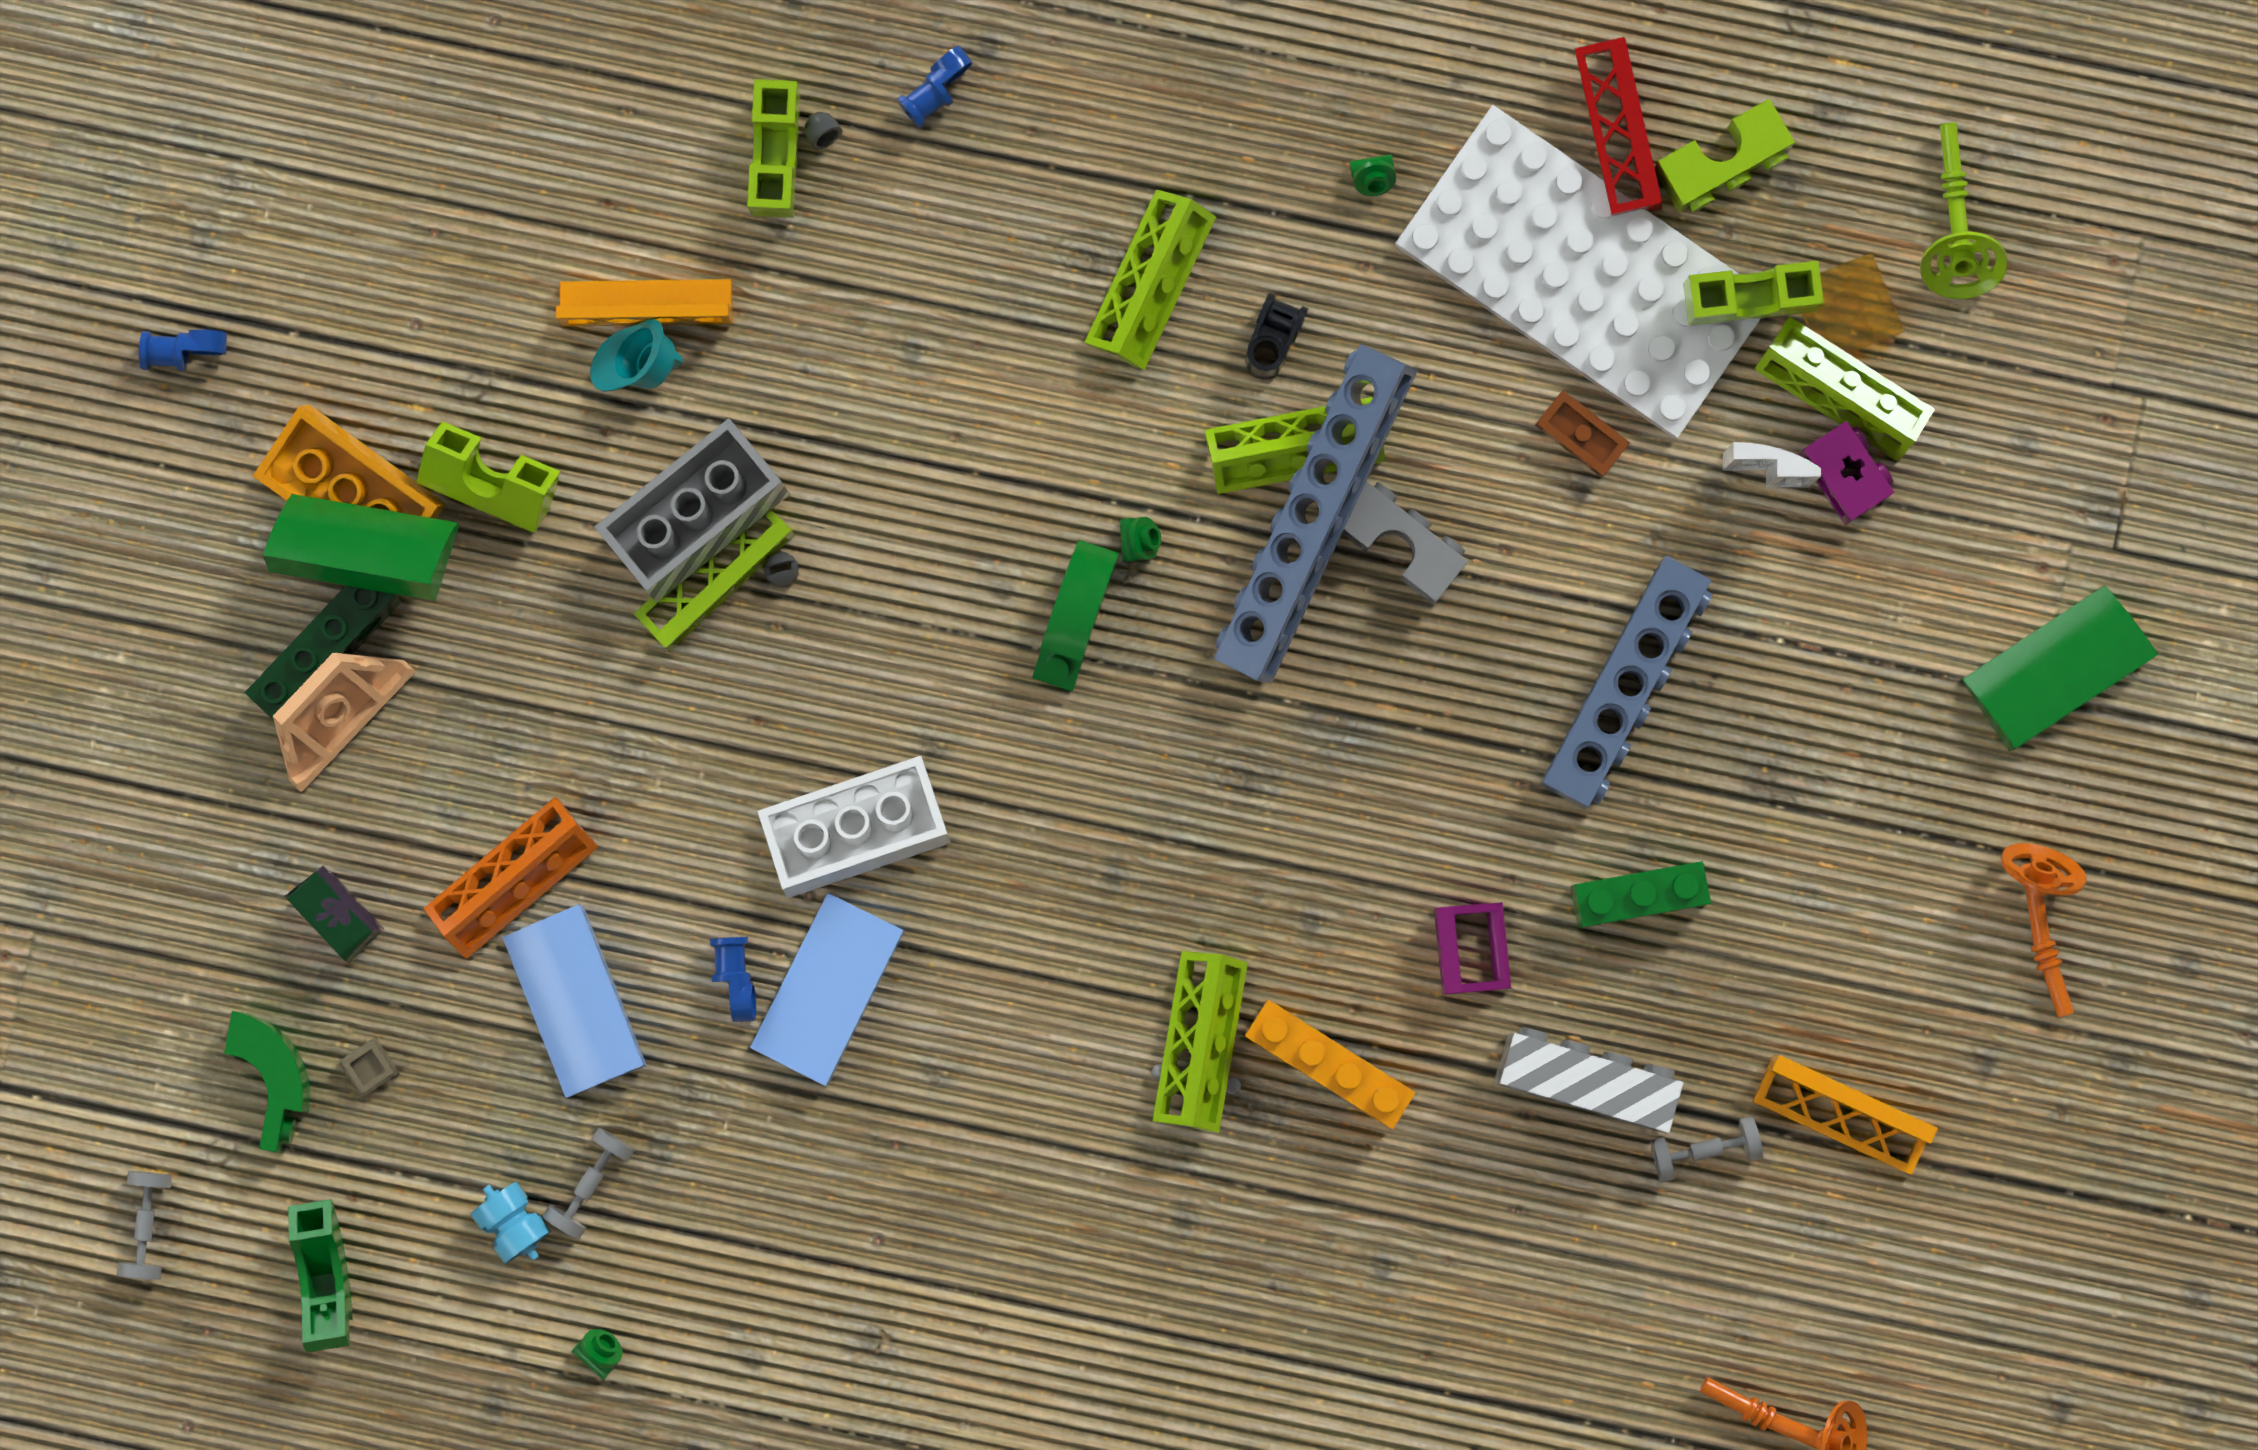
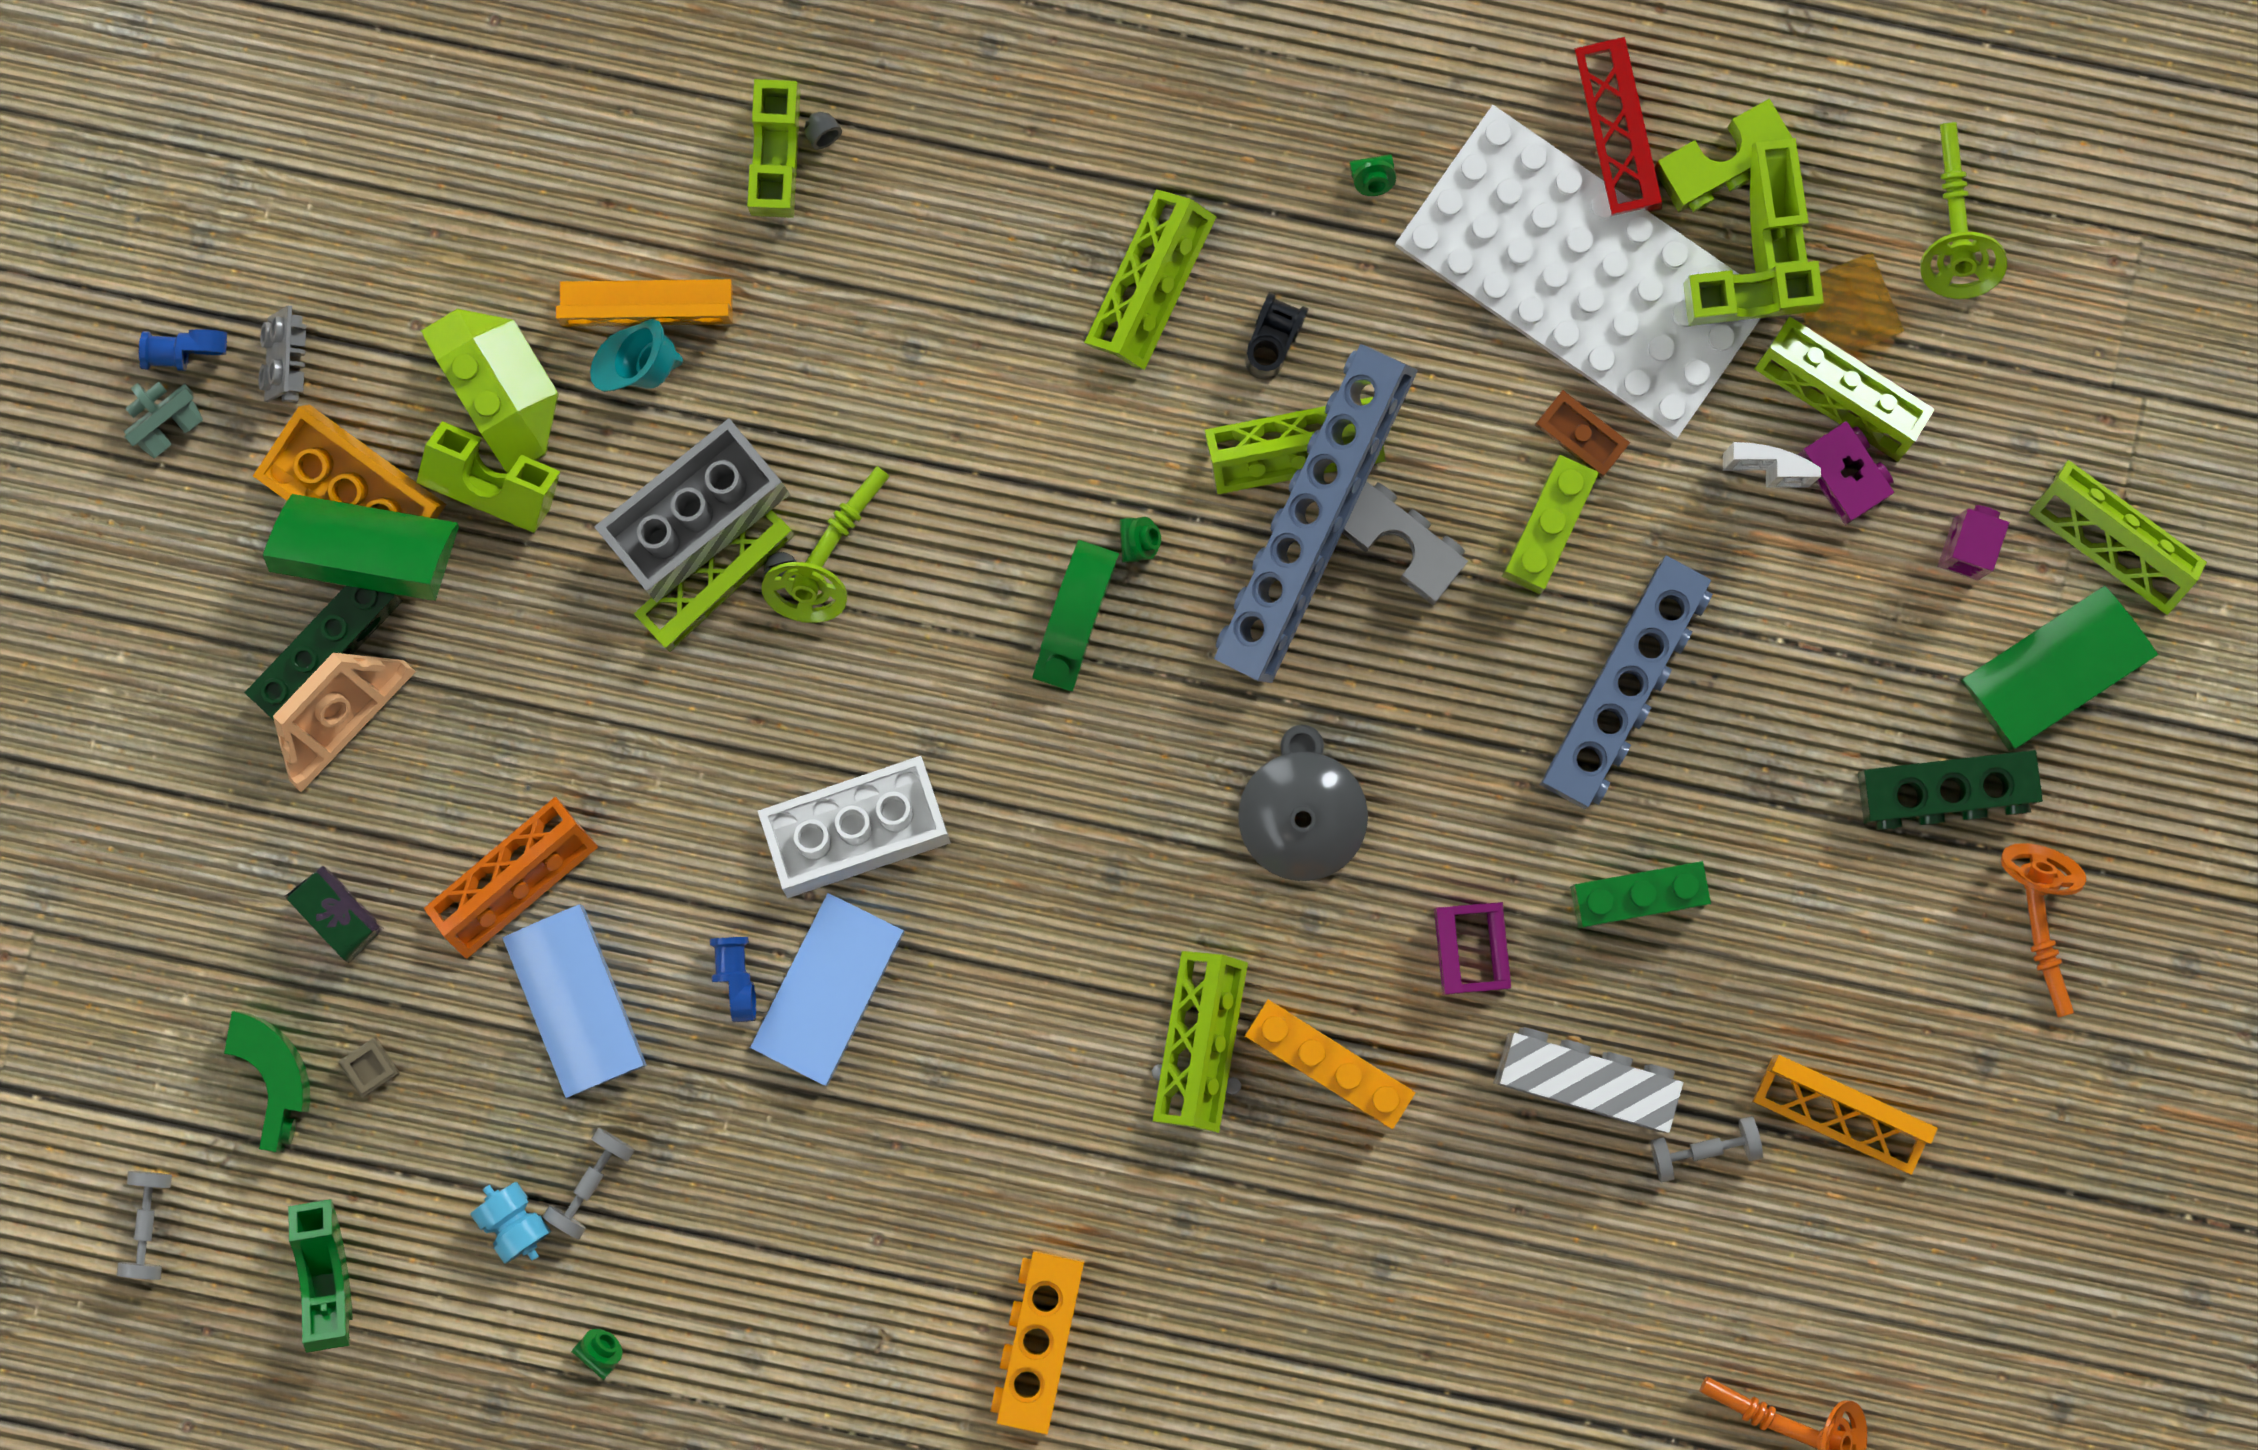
(146, 430): none -> sand green hips
(277, 337): none -> light grey hinge
(496, 382): none -> lime wedge
(808, 574): none -> lime dish
(932, 92): blue connector -> none
(1036, 1410): none -> light orange brick
(1302, 739): none -> dark grey tile
(1311, 785): none -> dark grey dish
(1550, 524): none -> lime arch
(1777, 205): none -> lime slope
(1974, 542): none -> magenta brick
(2016, 771): none -> dark green brick
(2125, 525): none -> lime fence

